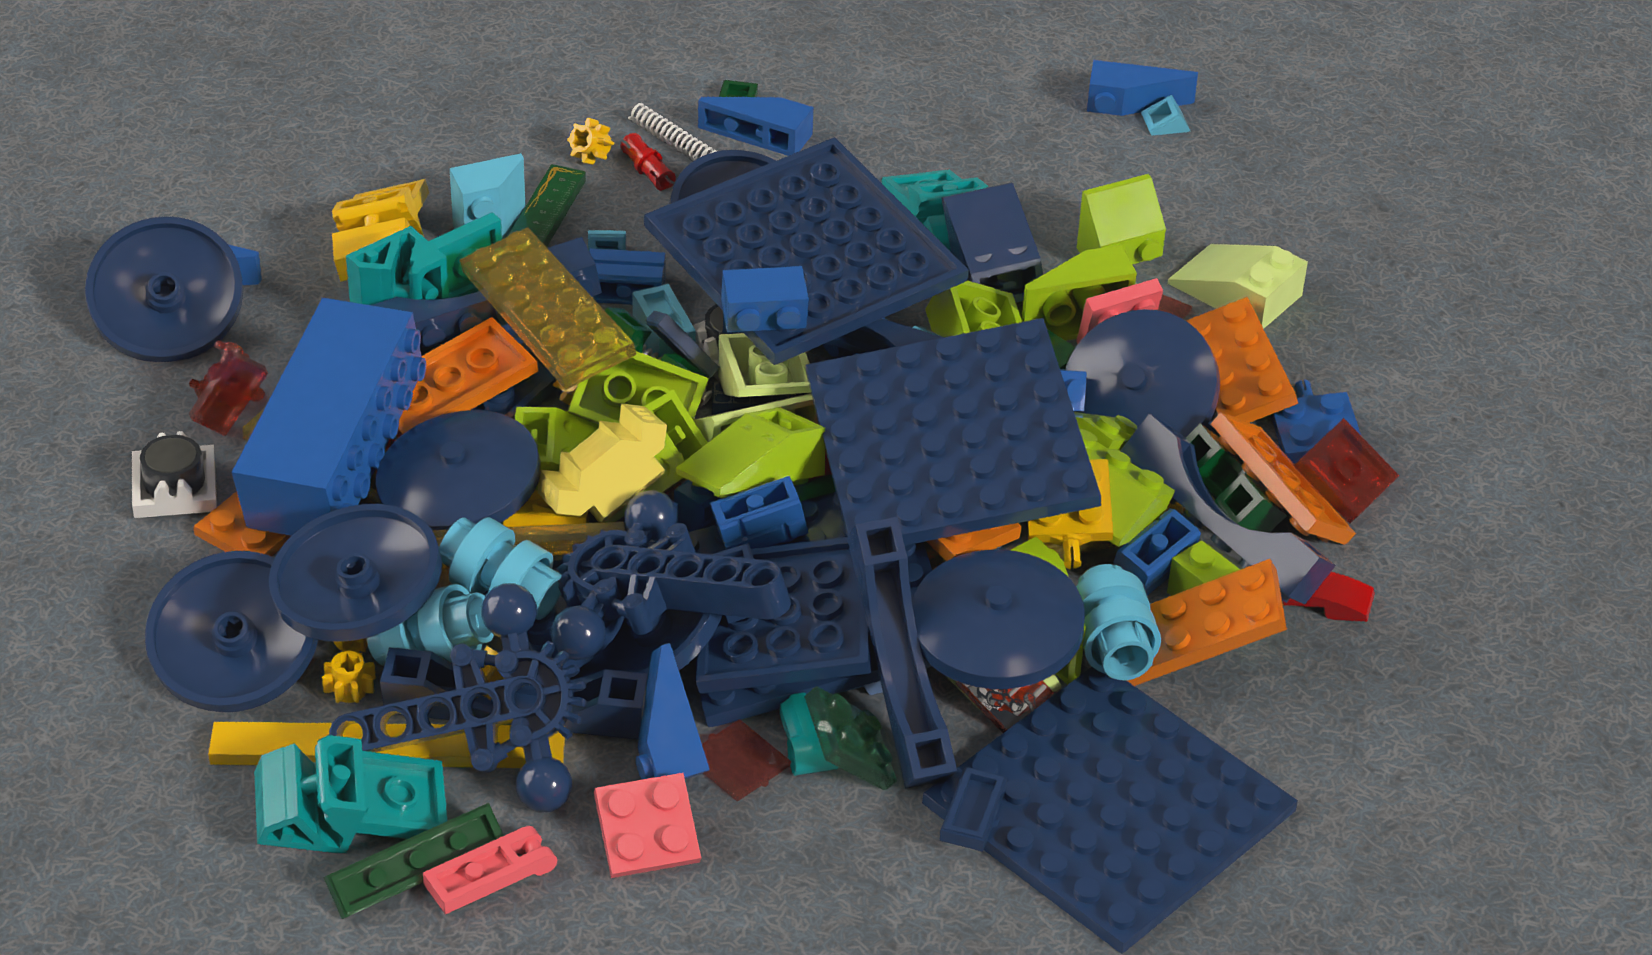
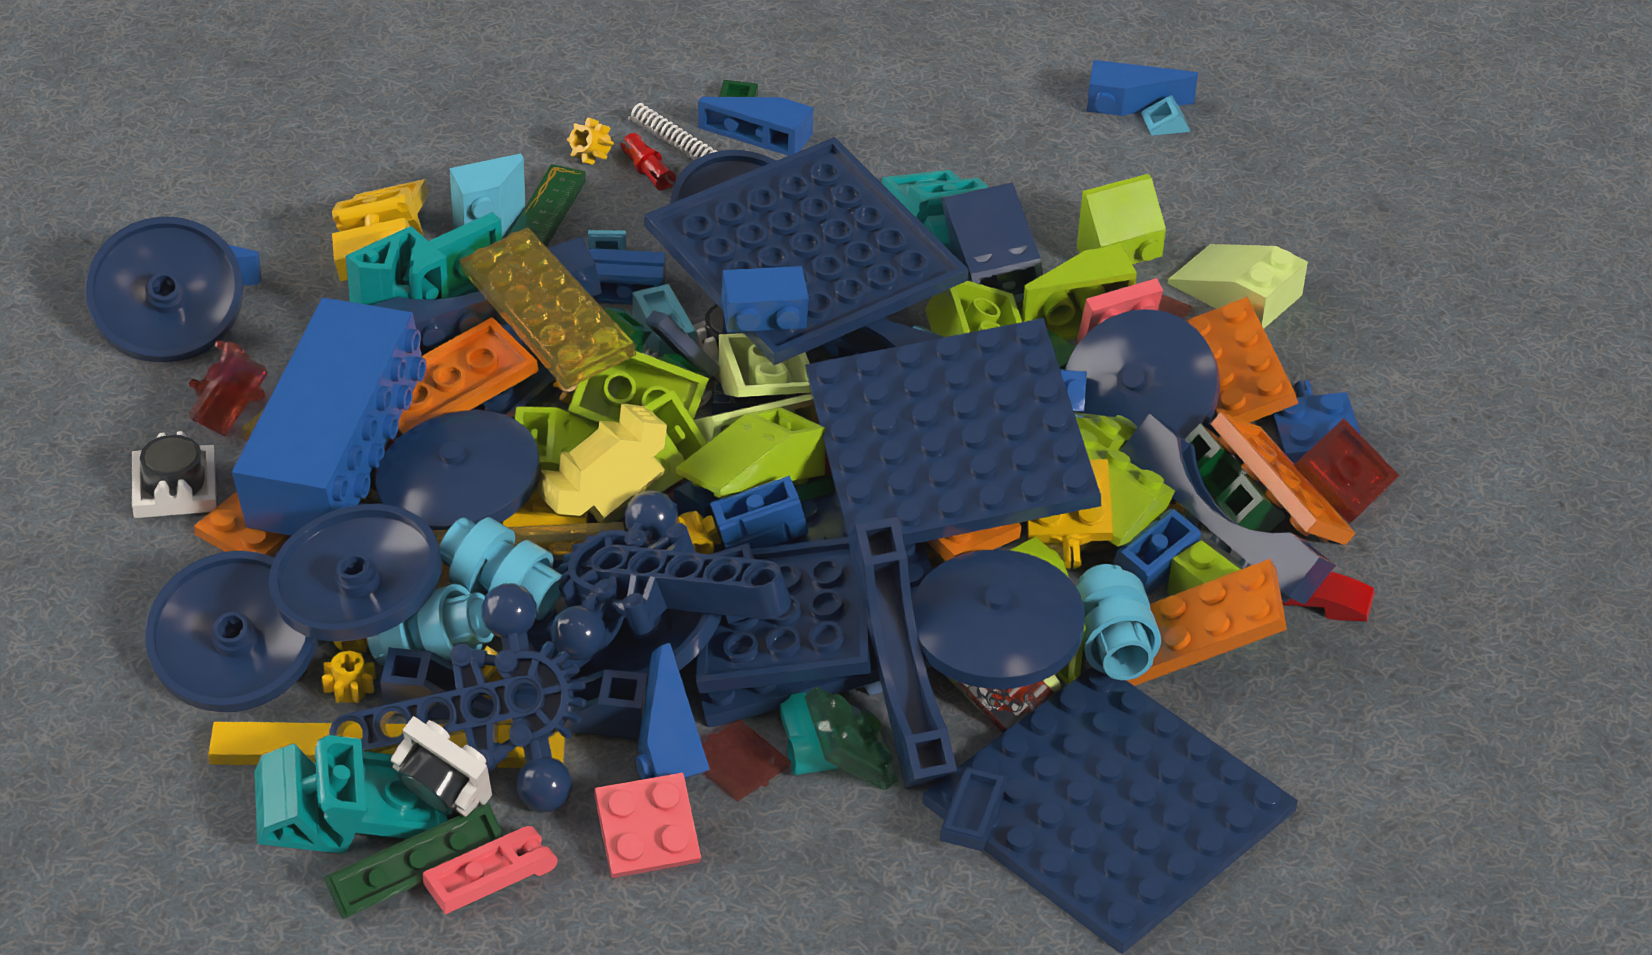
(441, 770): none -> piece
(701, 531): none -> yellow gear

